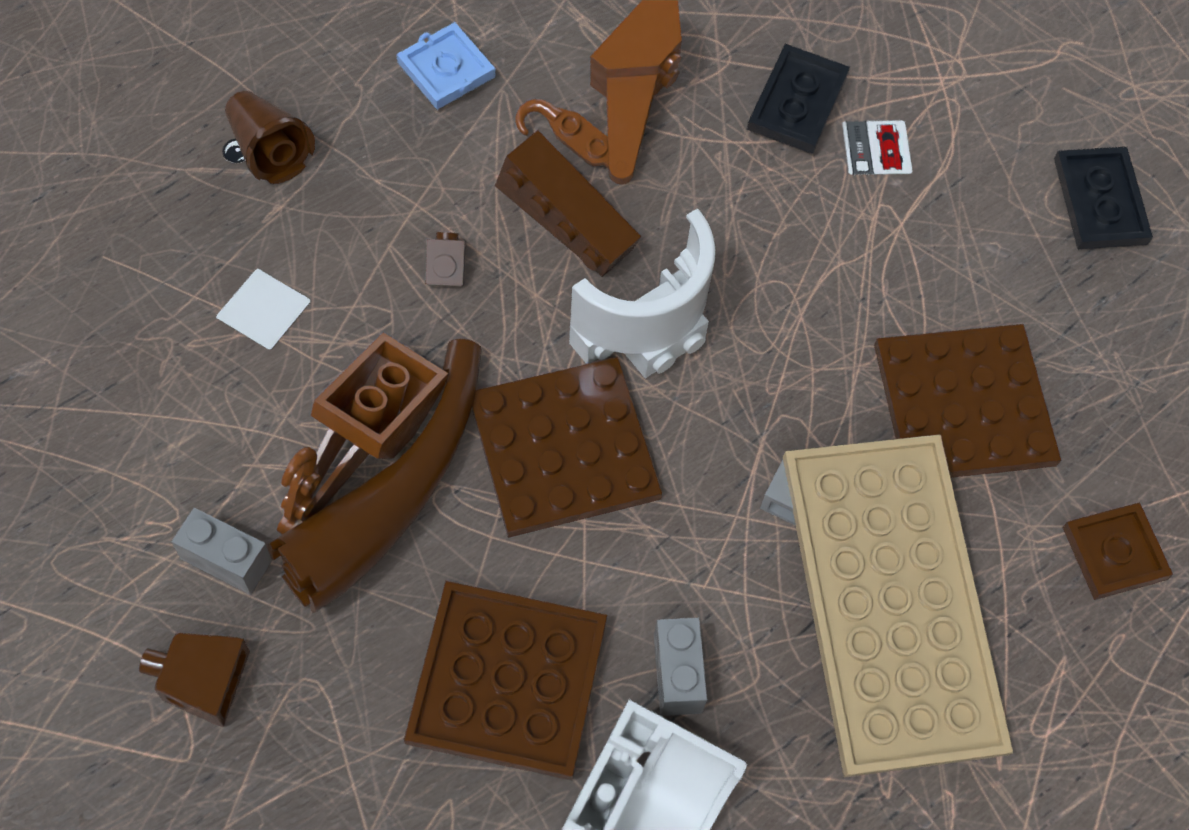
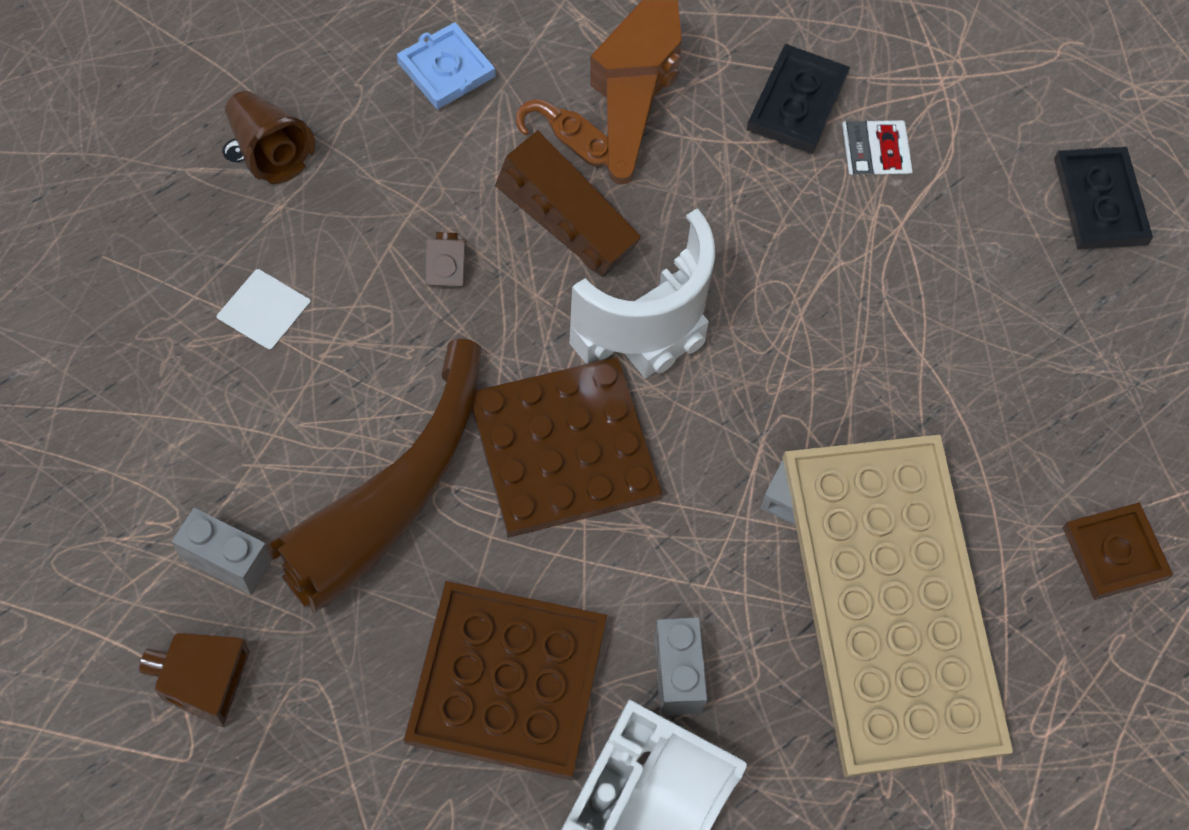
(371, 404): dark orange slope -> none
(972, 391): reddish brown plate -> none

